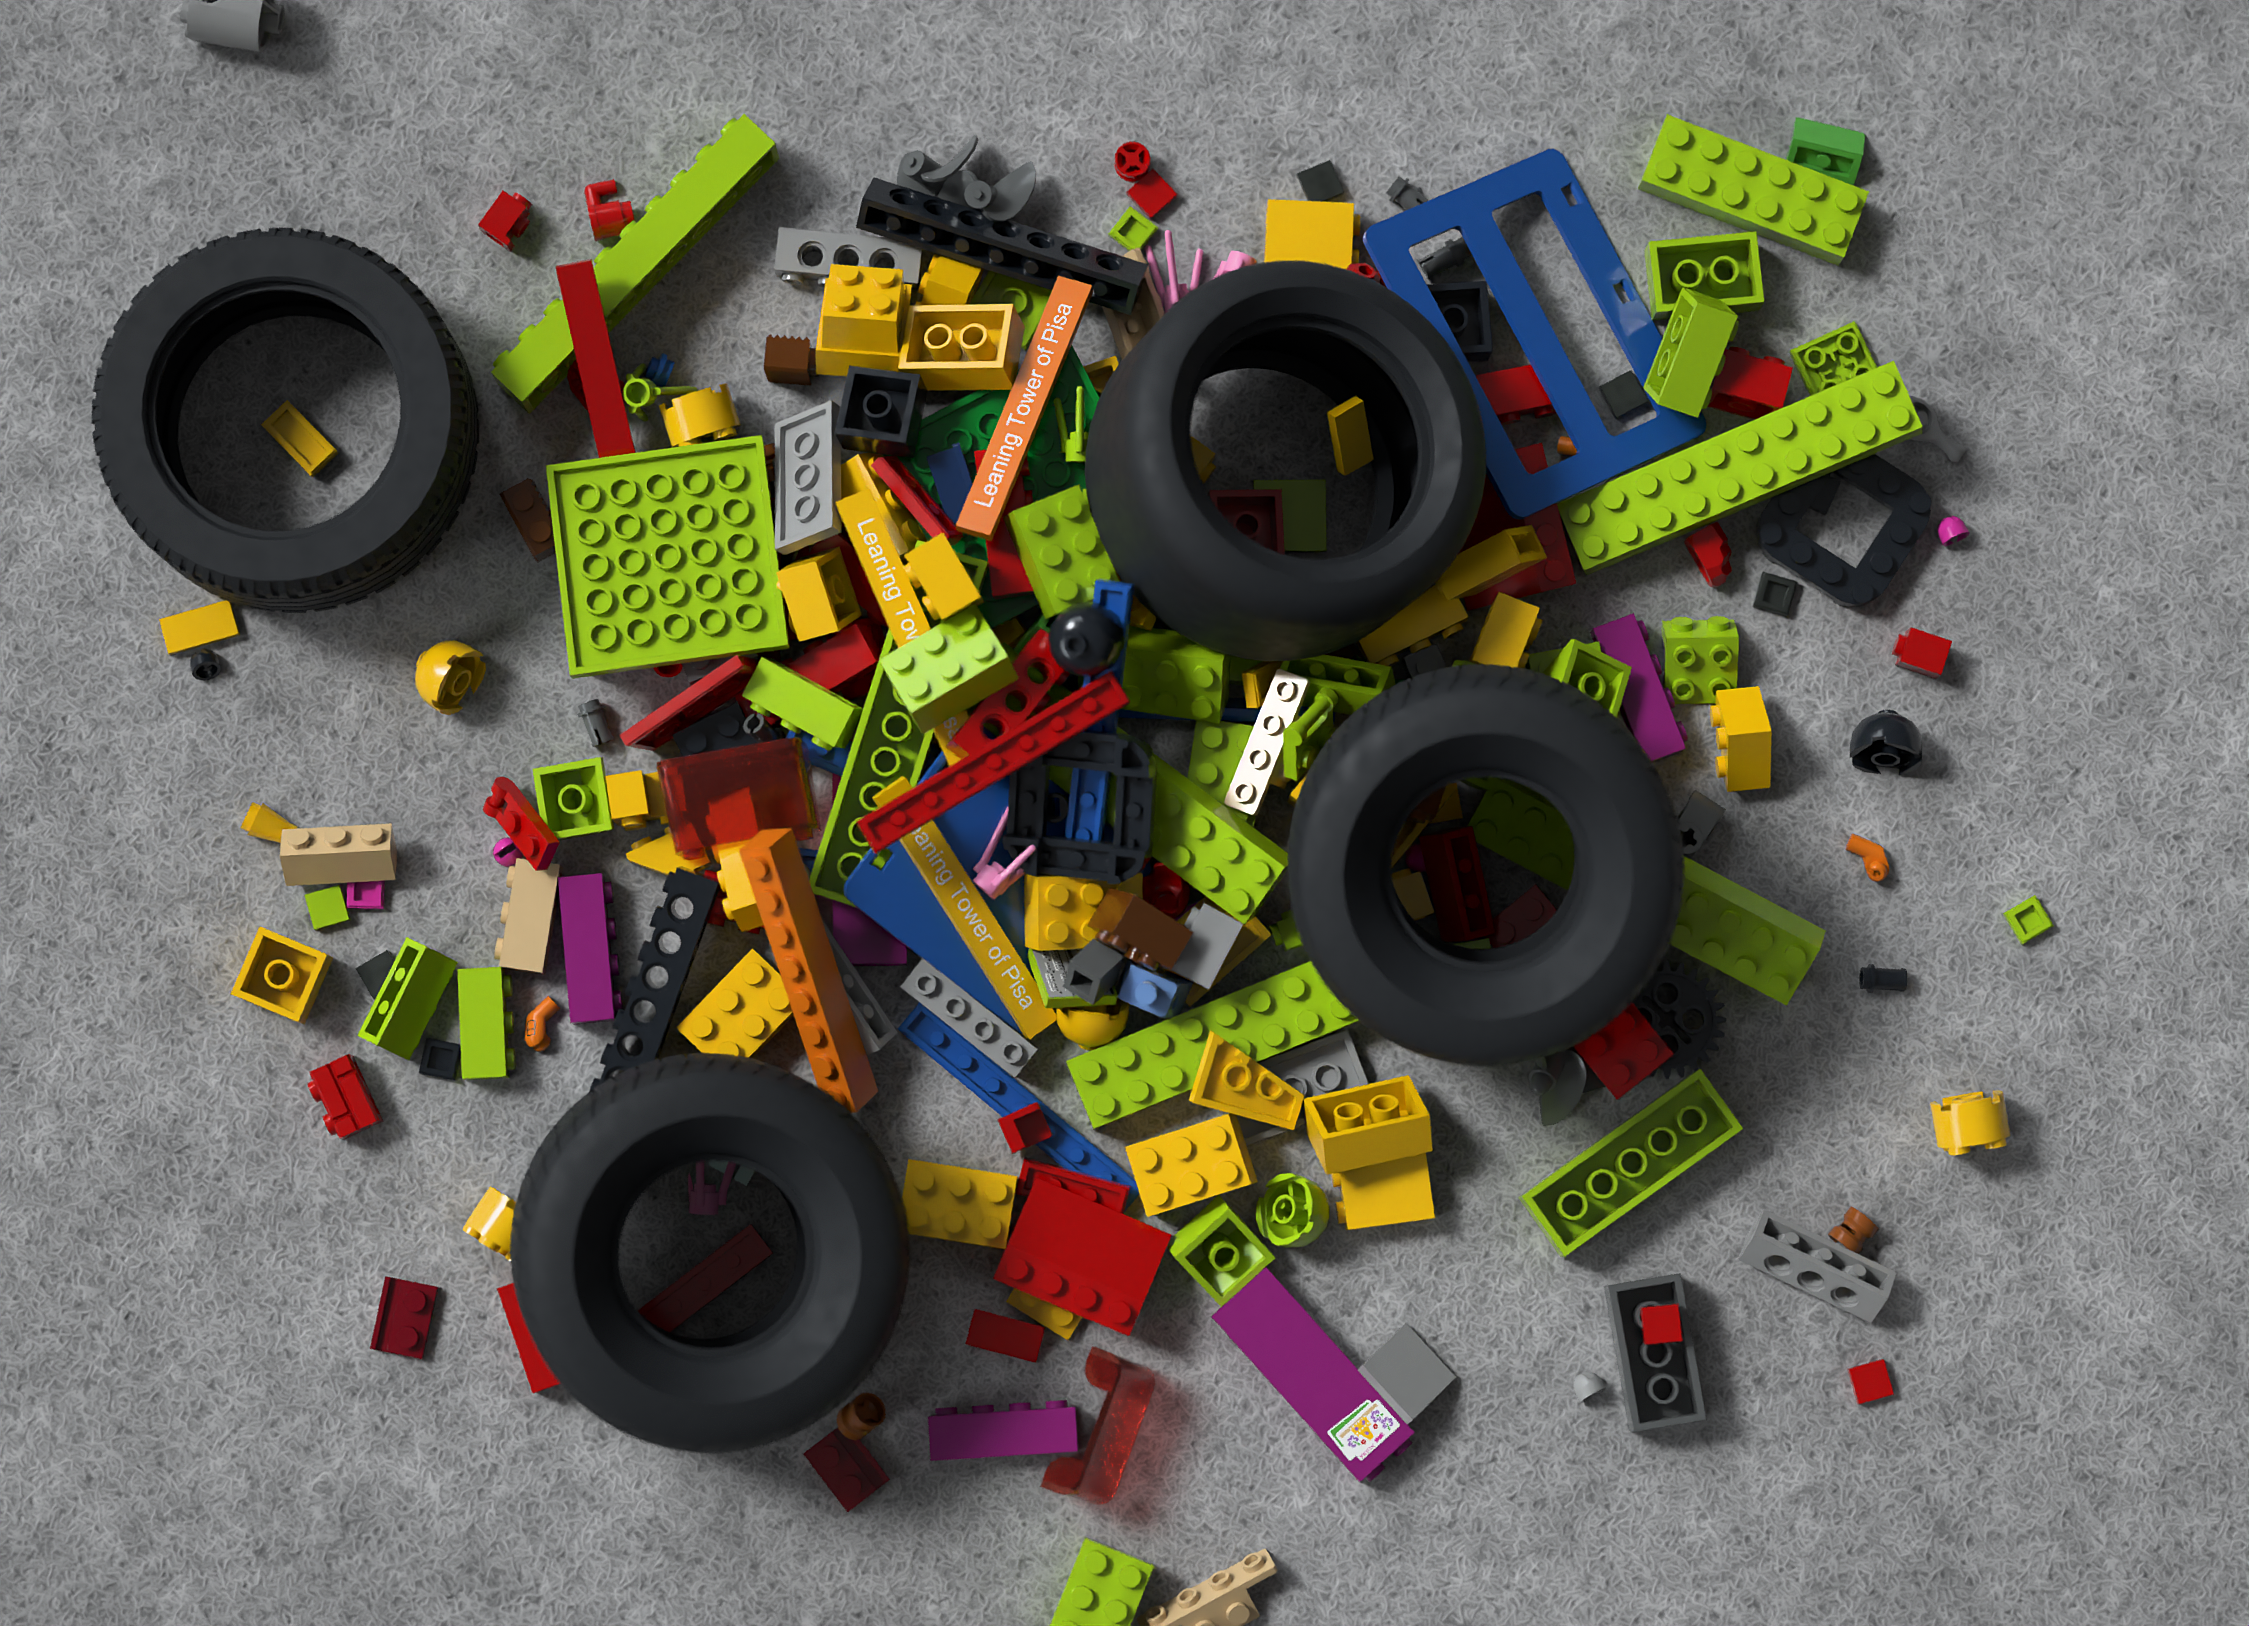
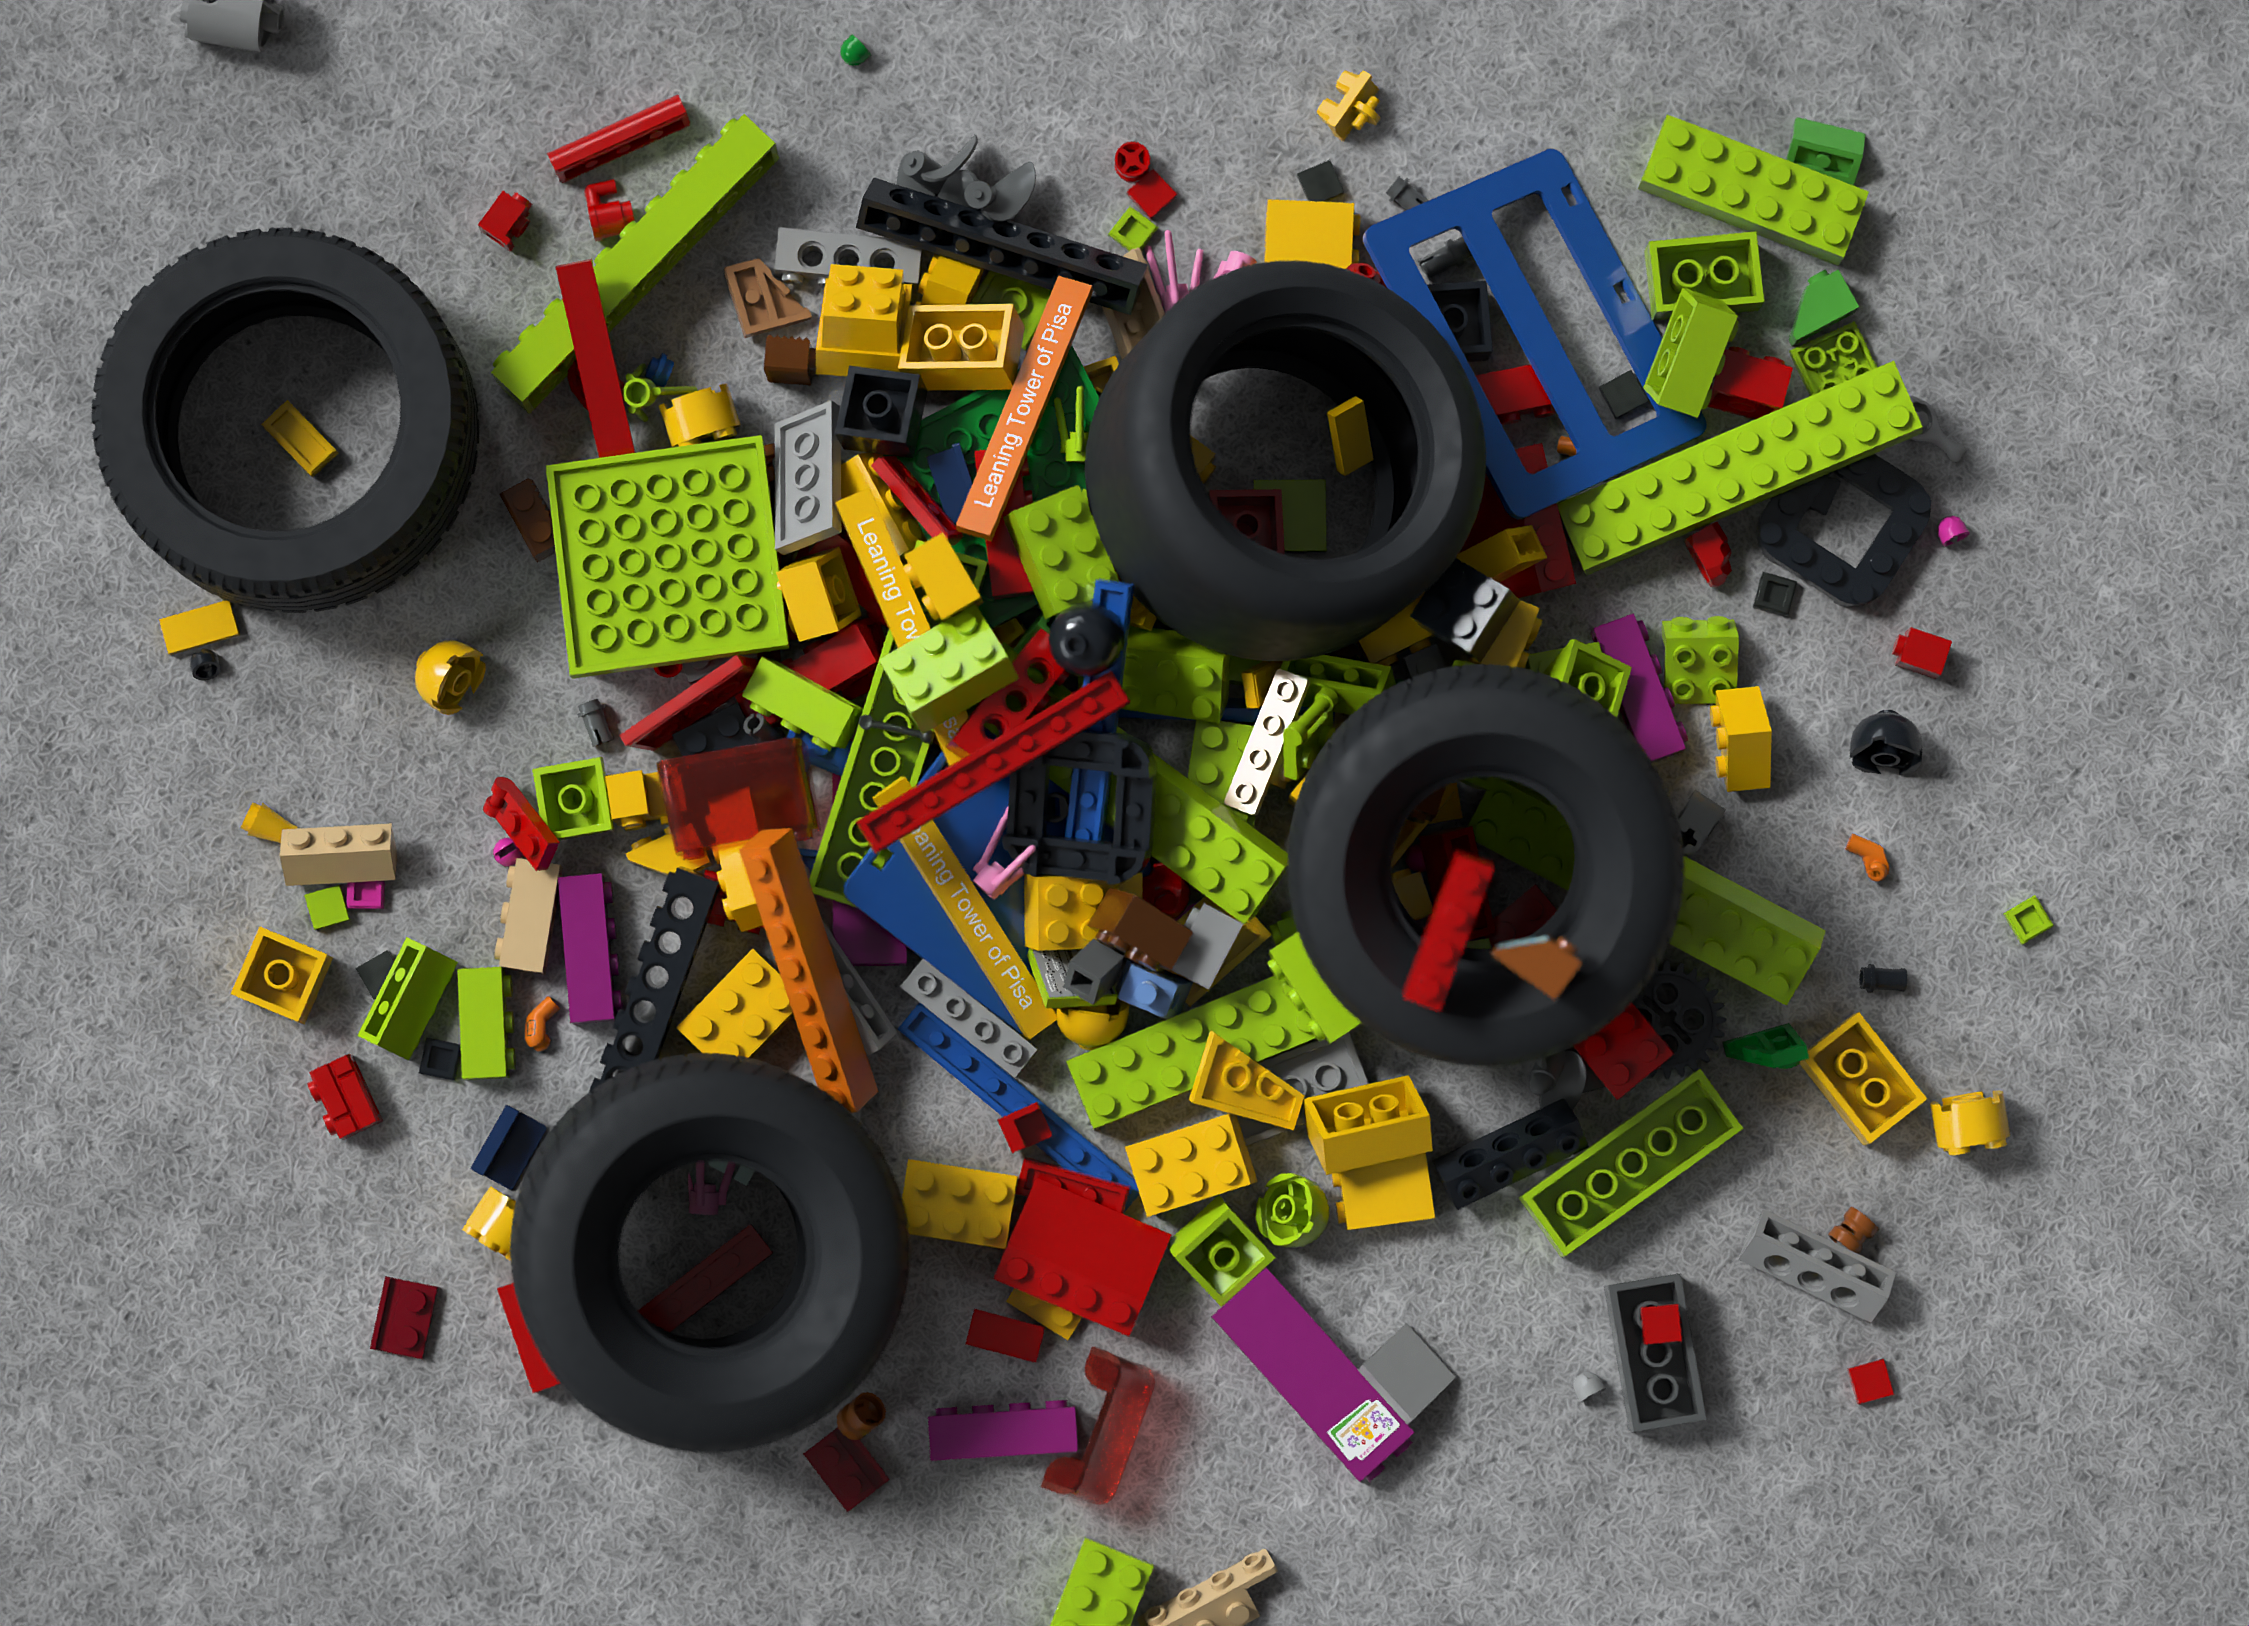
(508, 1147): none -> dark blue panel
(619, 138): none -> red brick
(761, 299): none -> medium nougat wing
(853, 51): none -> green hinge
(866, 722): none -> pearl dark grey hinge
(1309, 992): none -> lime brick
(1355, 107): none -> yellow hips
(1447, 930): none -> red brick
(1465, 609): none -> black brick
(1510, 1153): none -> black brick
(1541, 961): none -> dark orange slope
(1769, 1047): none -> green wing
(1822, 305): none -> bright green slope
(1861, 1079): none -> yellow brick

